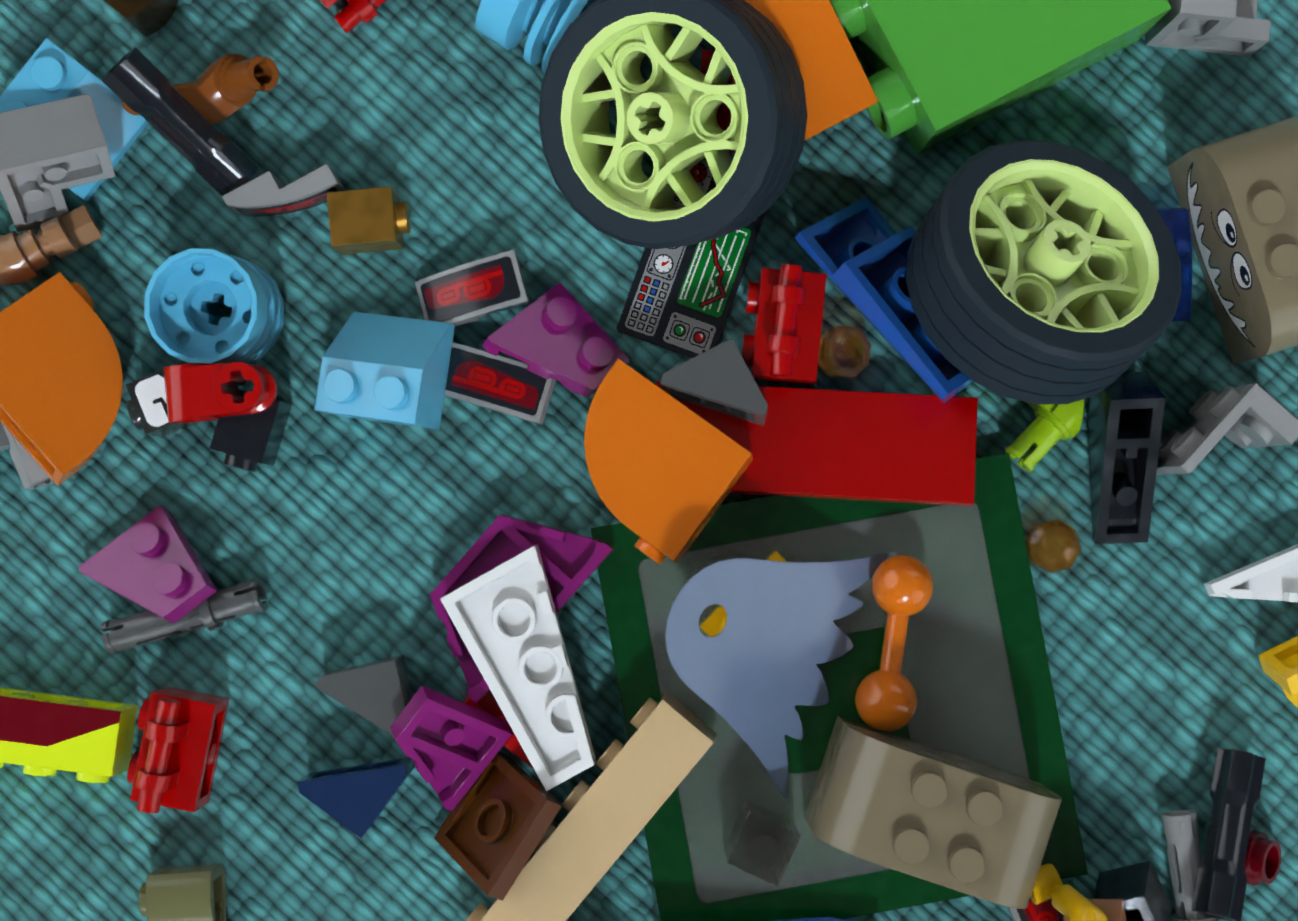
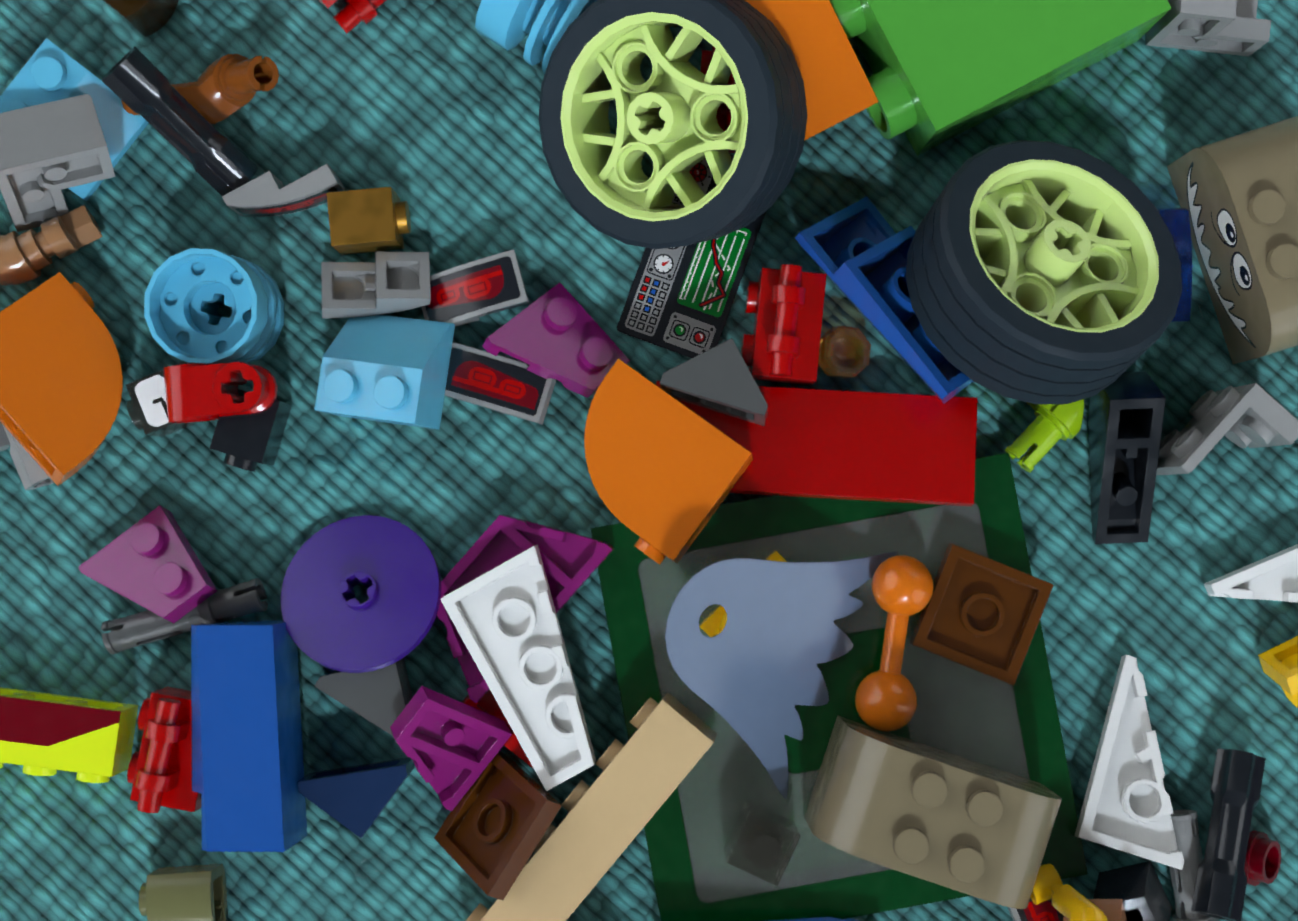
(247, 736): none -> blue slope
(321, 601): none -> dark purple piece
(376, 288): none -> light grey slope
(981, 614): none -> reddish brown plate
(1052, 546): clear orange tile -> none
(1126, 788): none -> white wing

